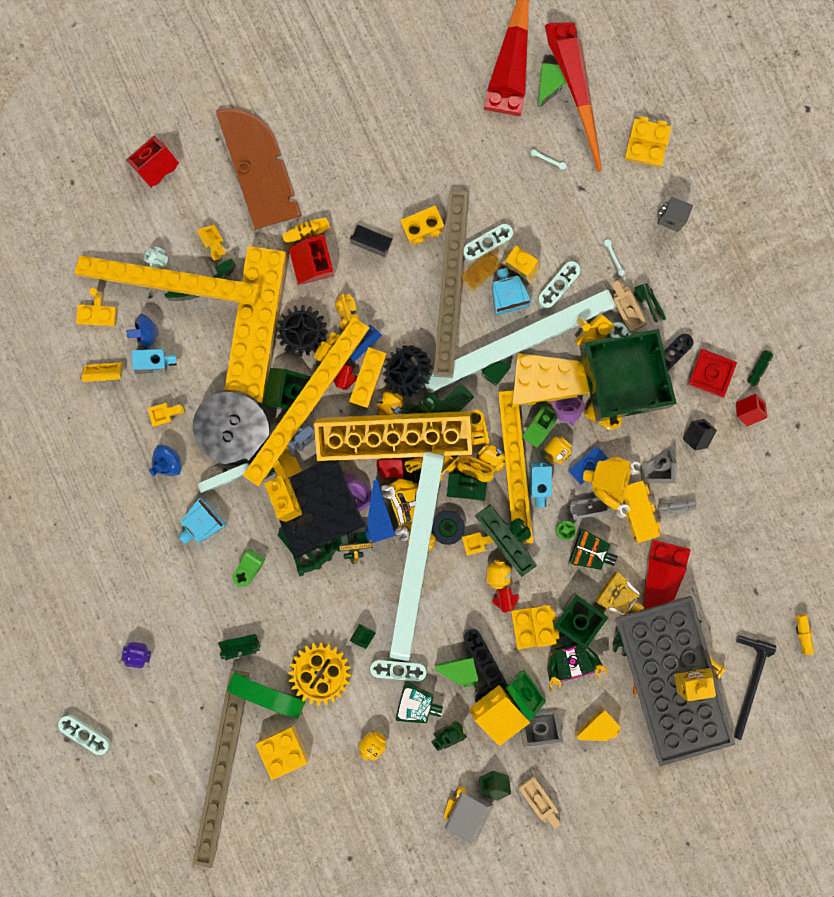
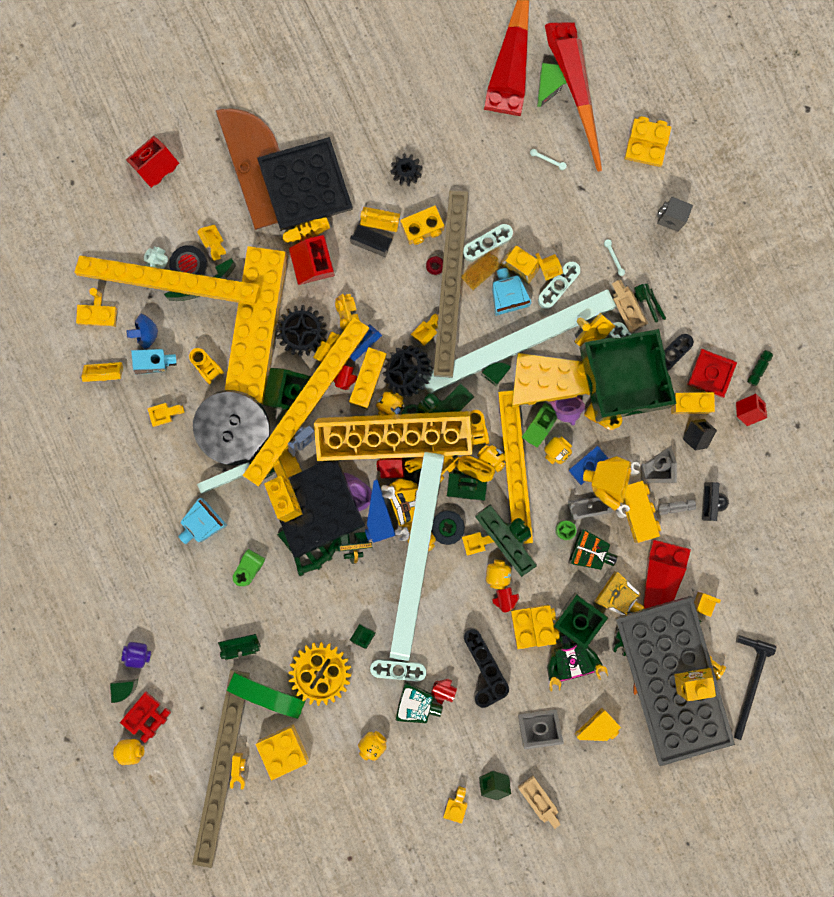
(93, 747): light aqua beam -> none
(122, 689): none -> dark green brick
(128, 752): none -> yellow head
(141, 712): none -> red plate
(165, 461): blue piece -> none
(188, 260): none -> tile
(207, 367): none -> yellow piece
(238, 766): none -> yellow plate
(304, 183): none -> black plate
(379, 219): none -> yellow hinge
(411, 174): none -> black gear
(426, 331): none -> yellow plate
(435, 259): none -> dark red plate
(443, 691): none -> red piece
(448, 736): dark green hips -> none
(460, 671): bright green slope -> none
(468, 817): light grey slope -> none
(498, 715): yellow brick -> none
(526, 694): green plate -> none
(540, 474): medium azure torso -> none
(550, 266): none -> yellow panel
(694, 403): none -> yellow brick
(705, 603): none -> yellow panel
(713, 501): none -> black tile
(805, 634): yellow pin -> none

